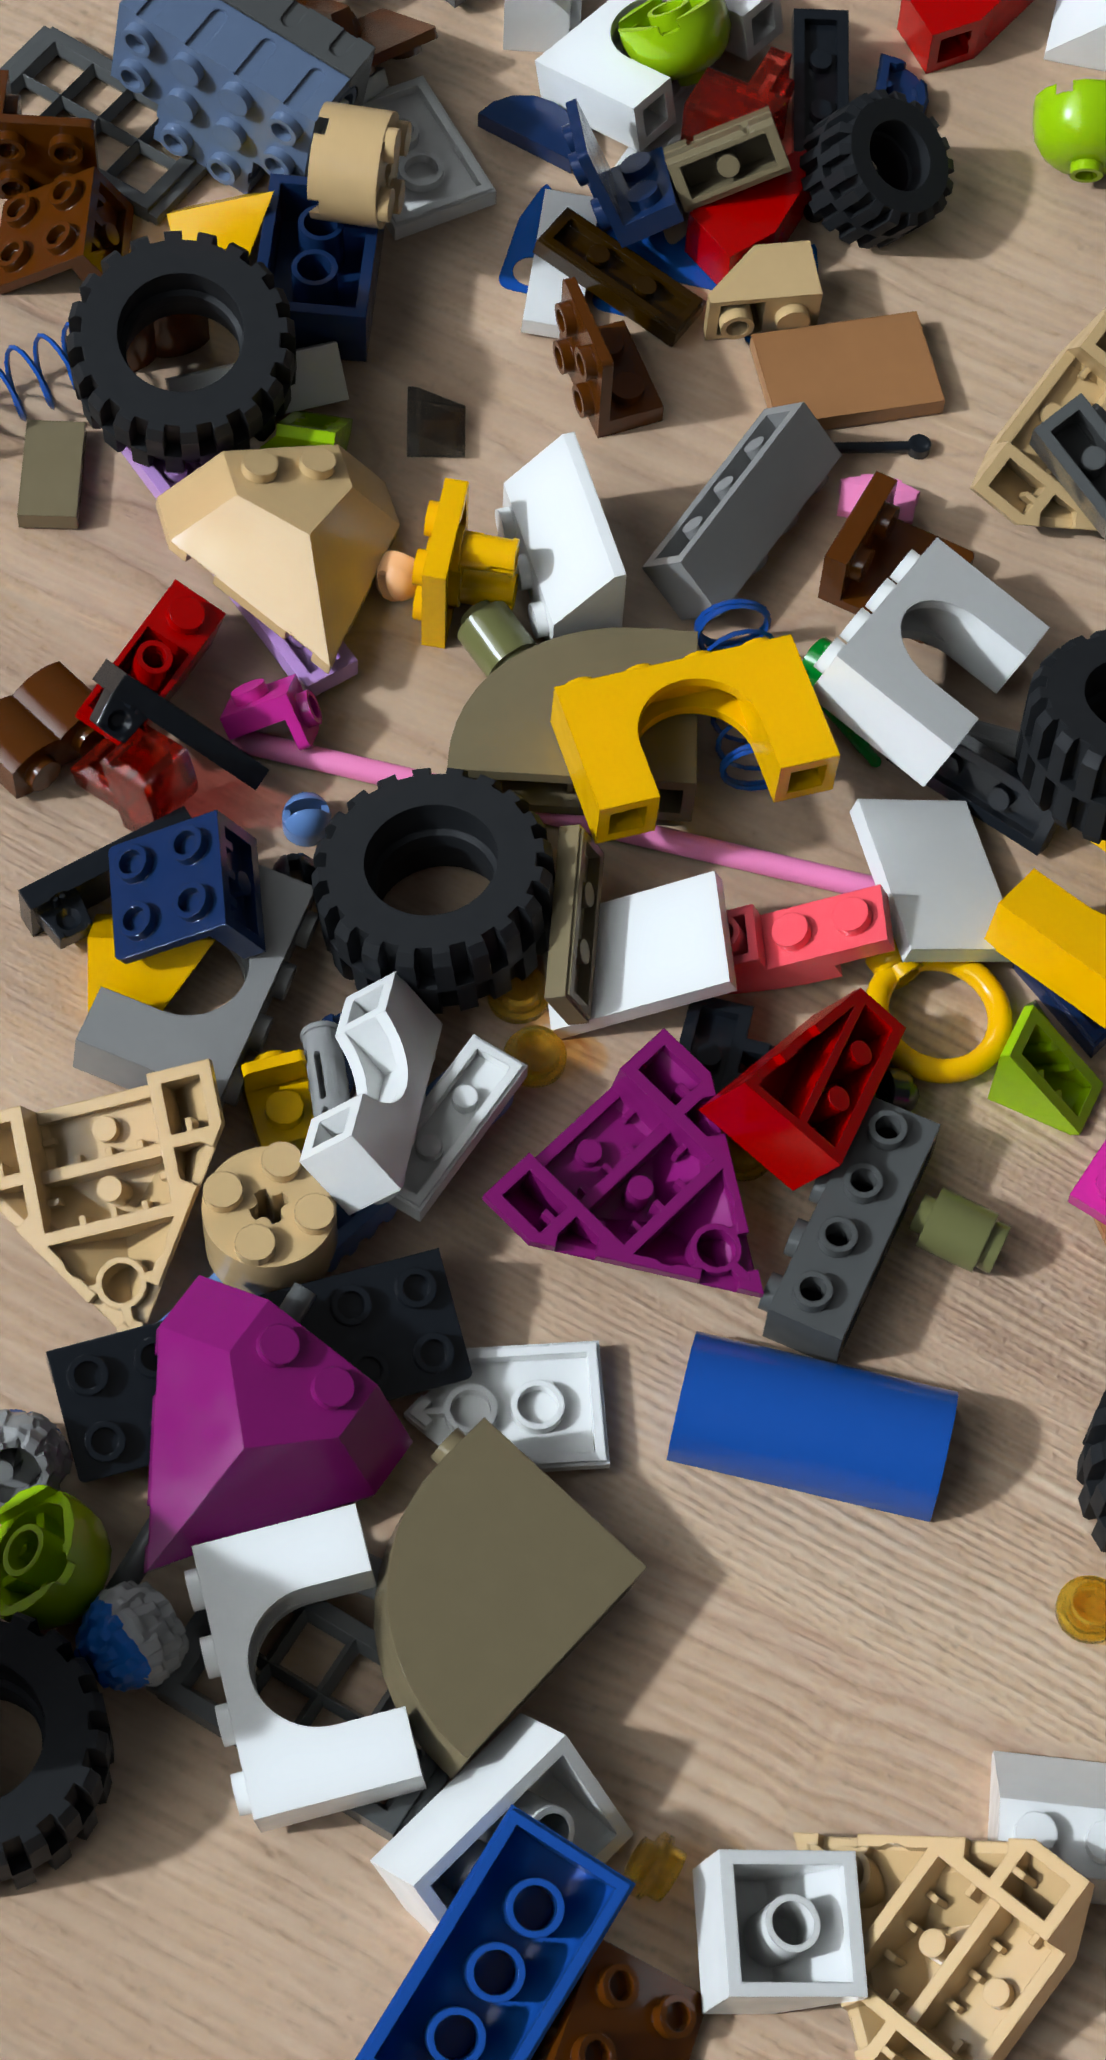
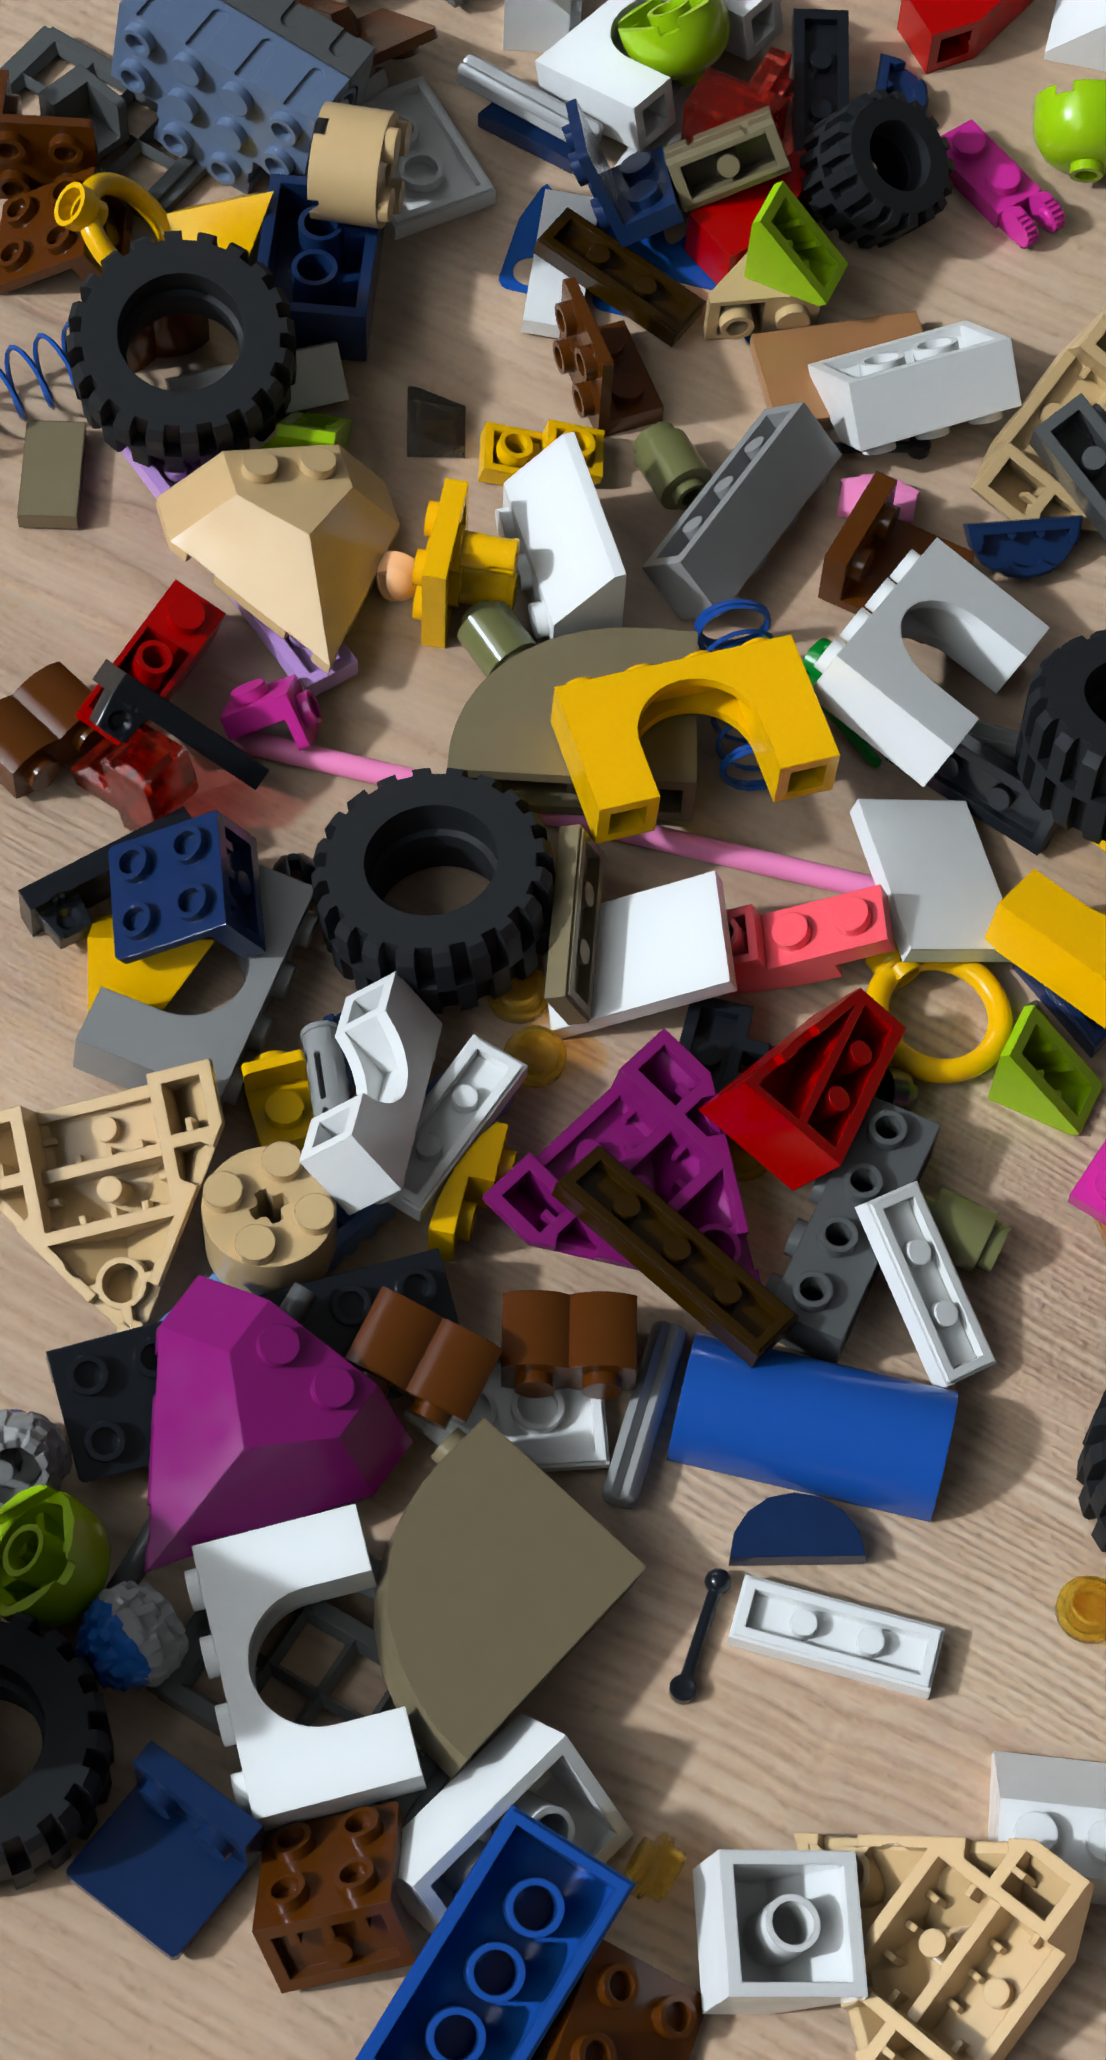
(83, 211): none -> yellow piece
(86, 96): none -> dark grey panel
(168, 1853): none -> dark blue bracket
(305, 819): medium blue hinge -> none
(333, 1900): none -> reddish brown bracket
(423, 1358): none -> reddish brown brick
(463, 1192): none -> yellow slope
(510, 448): none -> yellow slope
(518, 96): none -> light grey axle
(569, 1342): none -> reddish brown brick
(644, 1415): none -> light grey axle
(670, 465): none -> olive brick
(675, 1256): none -> dark brown tile
(683, 1686): none -> black hinge
(792, 250): none -> lime slope
(796, 1532): none -> dark blue tile
(836, 1636): none -> white tile
(918, 386): none -> white slope
(925, 1285): none -> white tile
(1000, 186): none -> dark pink hinge
(1023, 545): none -> dark blue tile

